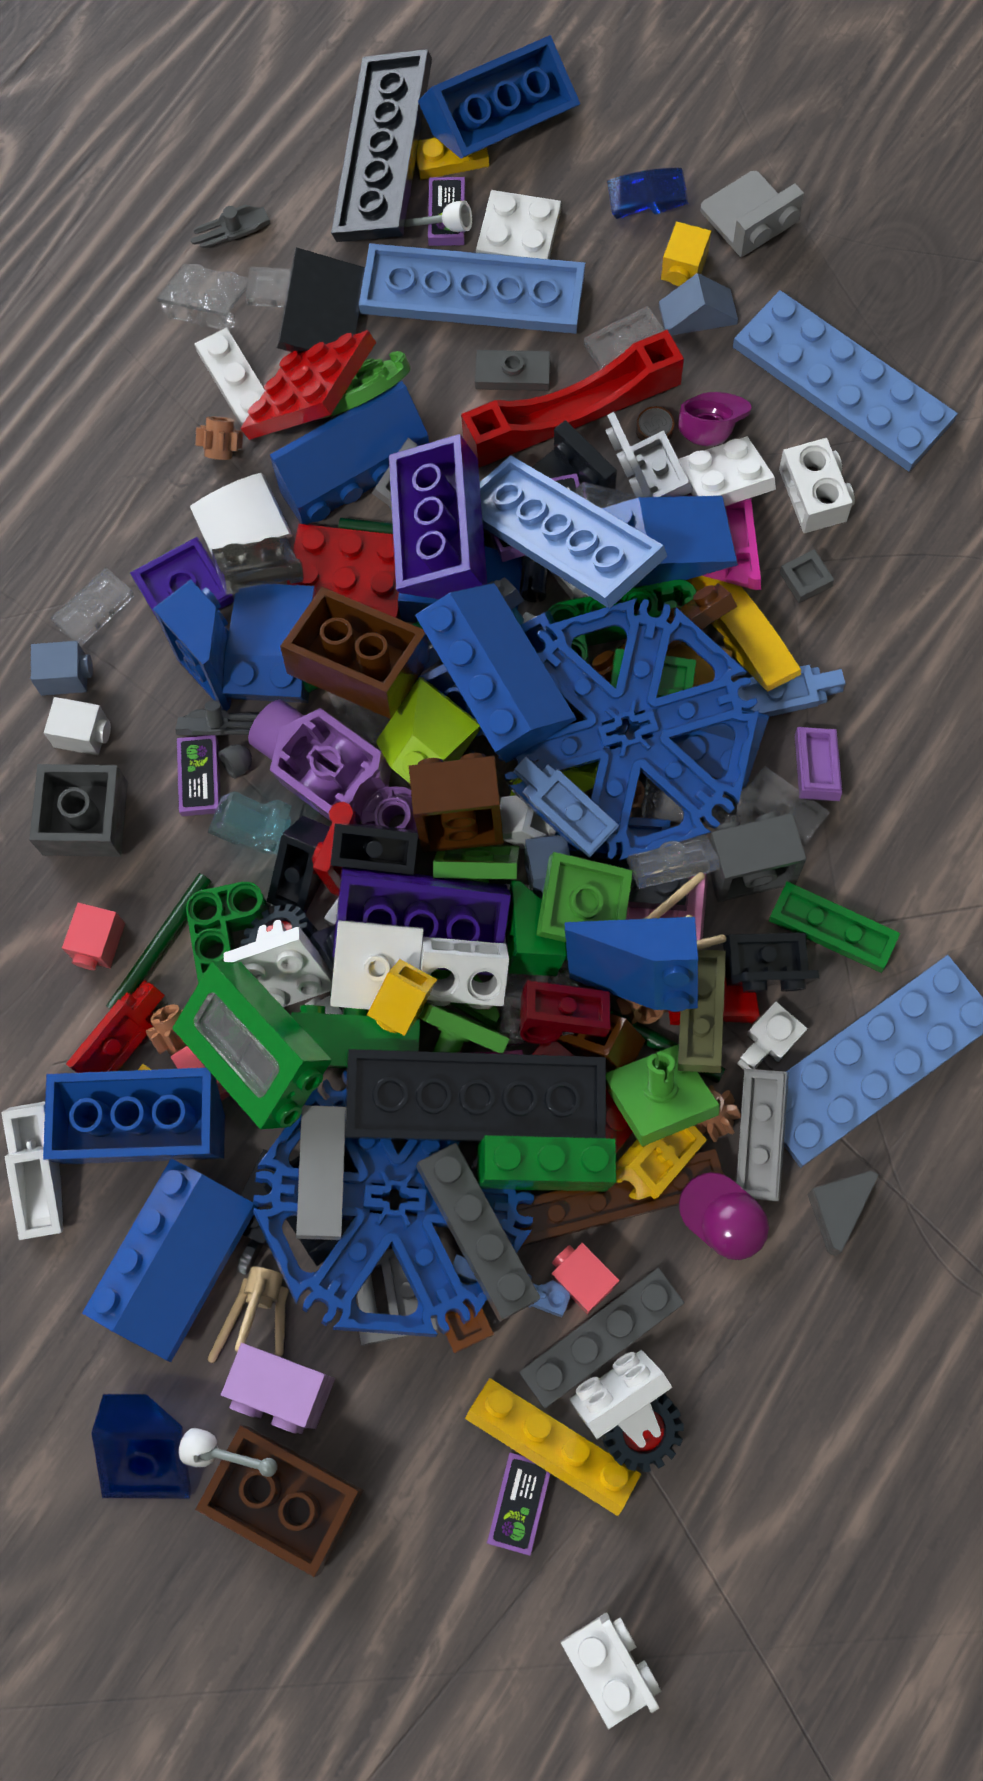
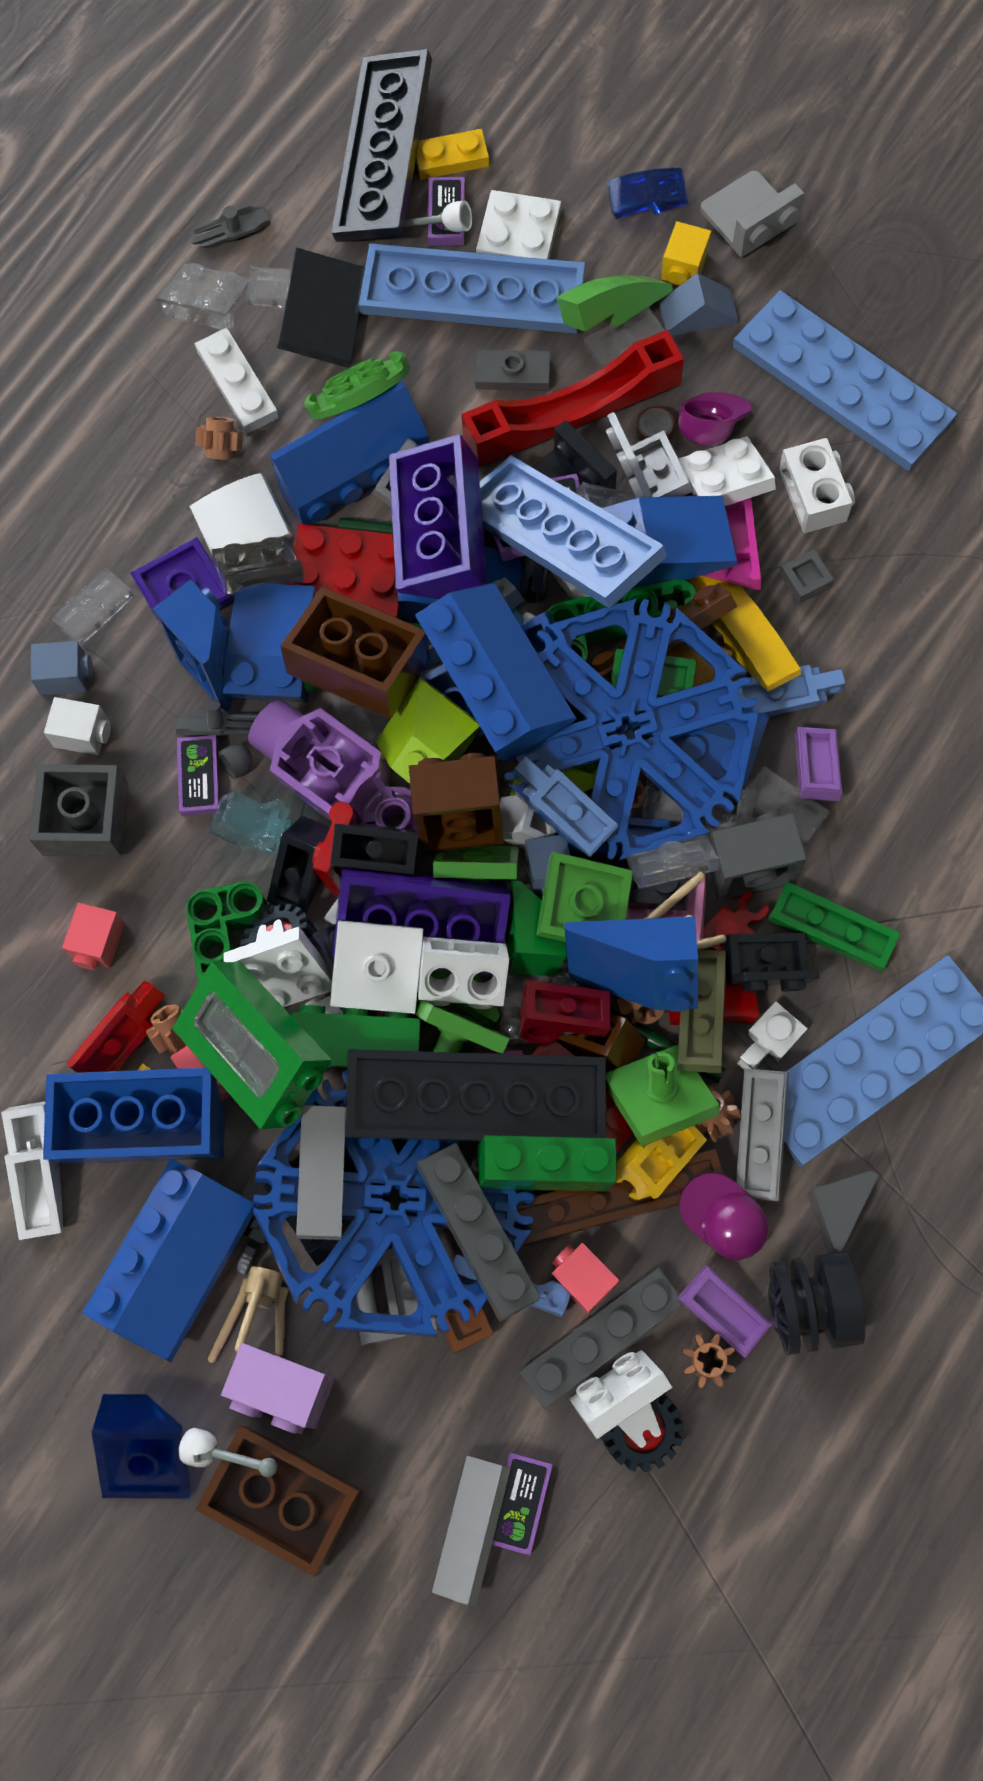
(159, 942): dark green bar -> none
(308, 384): red plate -> none
(401, 997): yellow brick -> none
(471, 1531): none -> light grey tile
(499, 98): blue slope -> none
(553, 1446): yellow plate -> none
(609, 300): none -> bright green slope
(609, 1671): white bracket -> none
(697, 1366): none -> nougat gear
(724, 1311): none -> medium lavender tile
(727, 922): none -> red plate
(815, 1303): none -> black wheel

